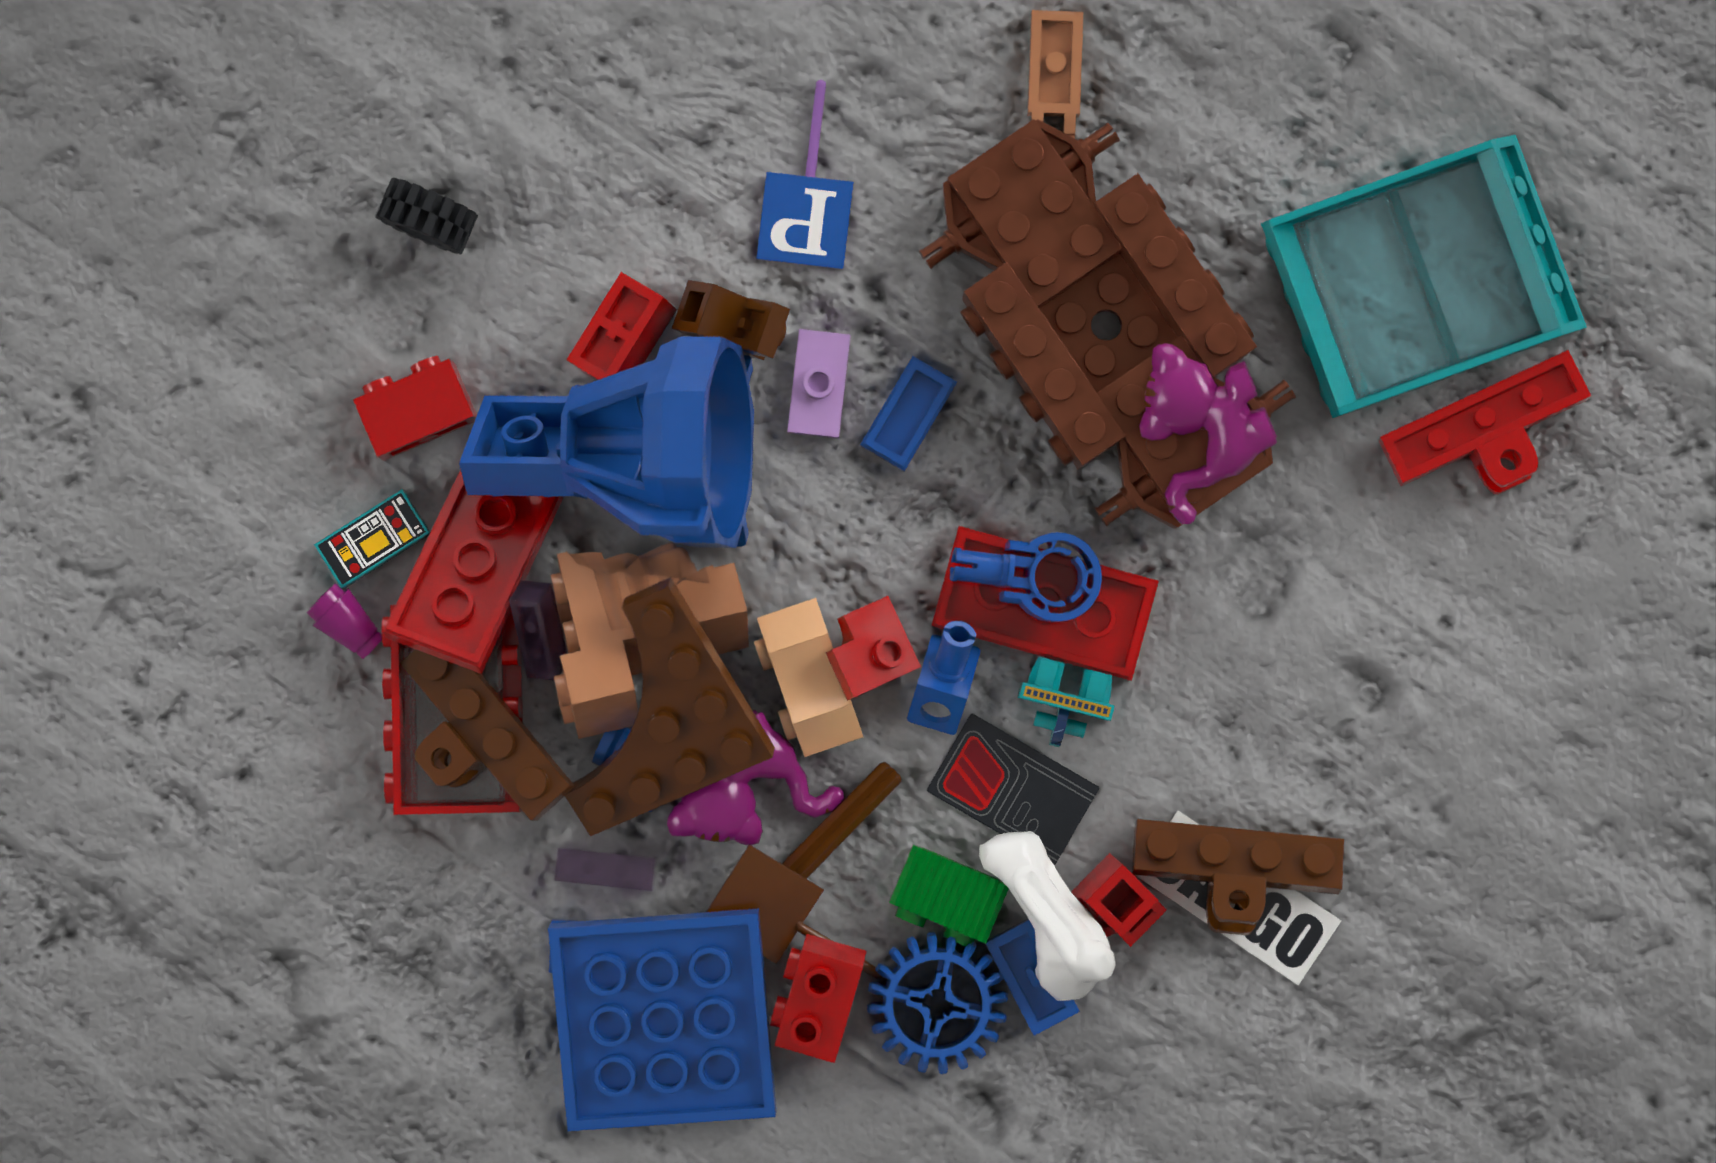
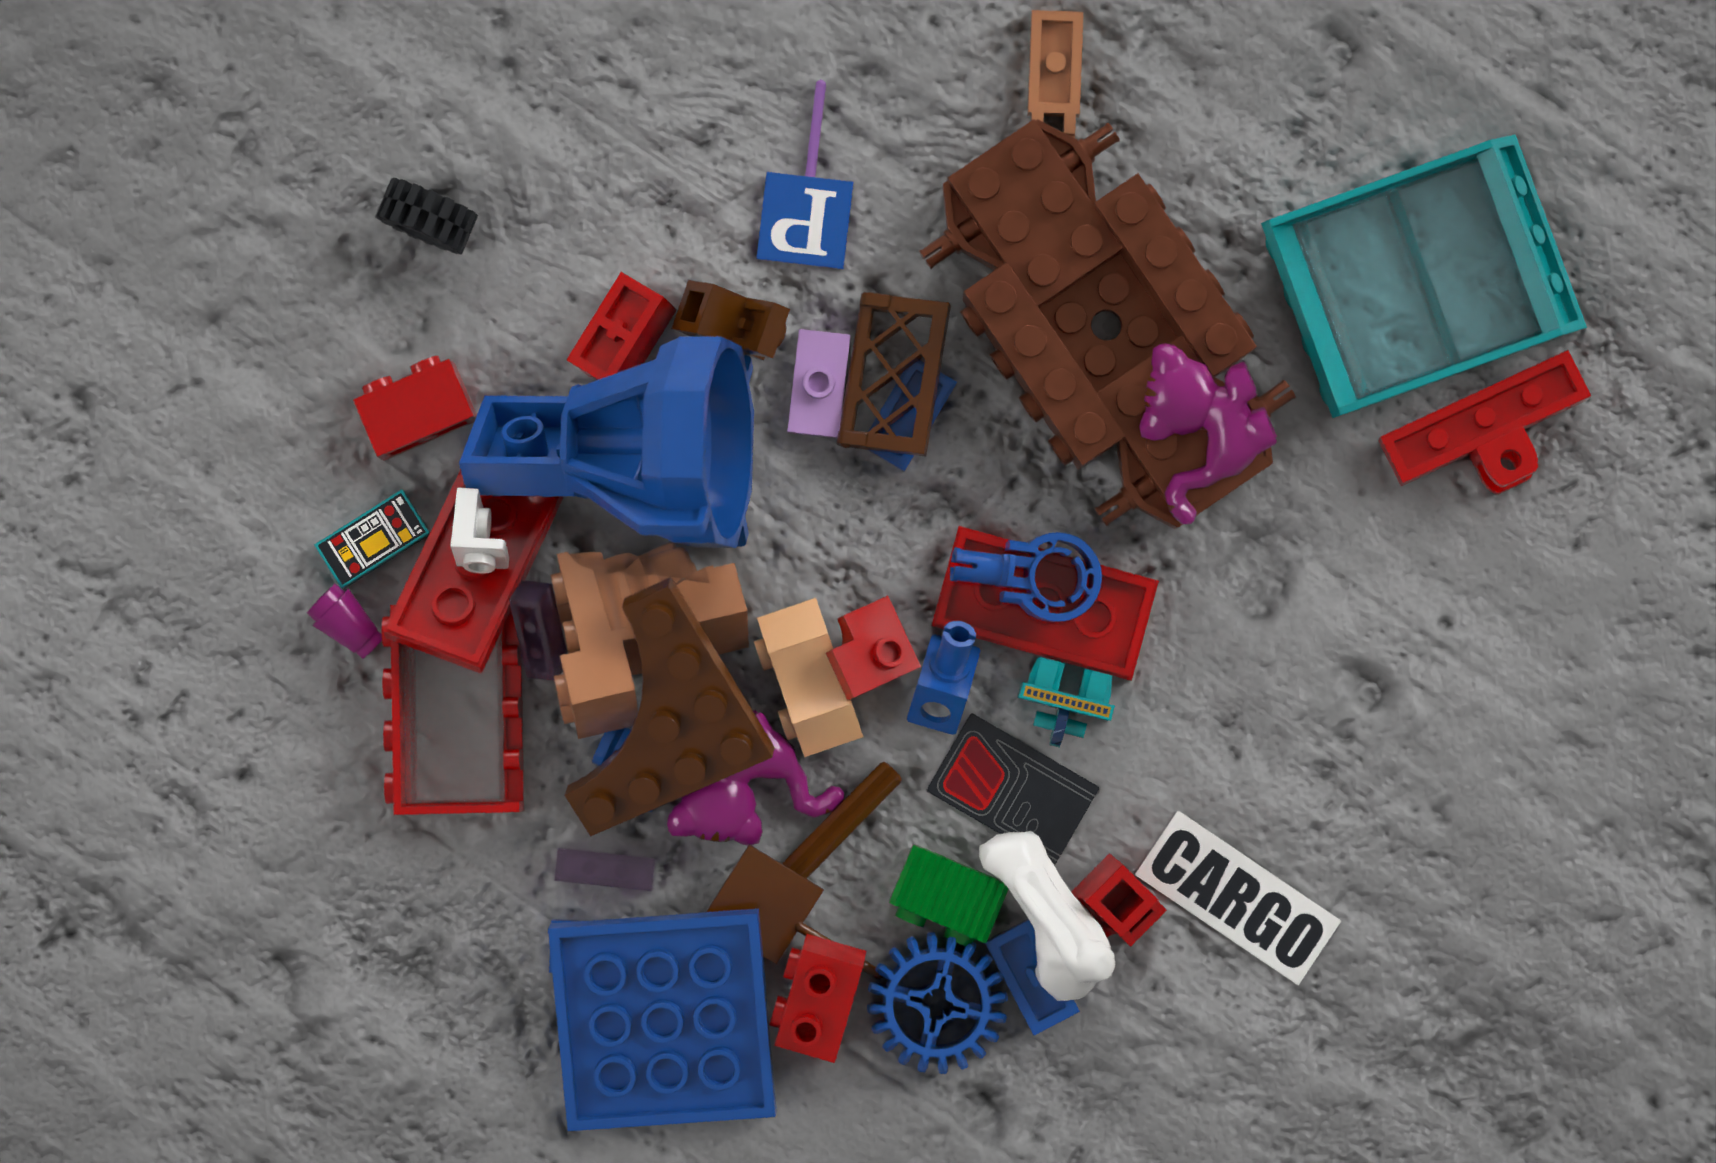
(471, 535): none -> white bracket
(482, 735): reddish brown plate -> none
(923, 402): none -> reddish brown window
(1237, 866): reddish brown plate -> none

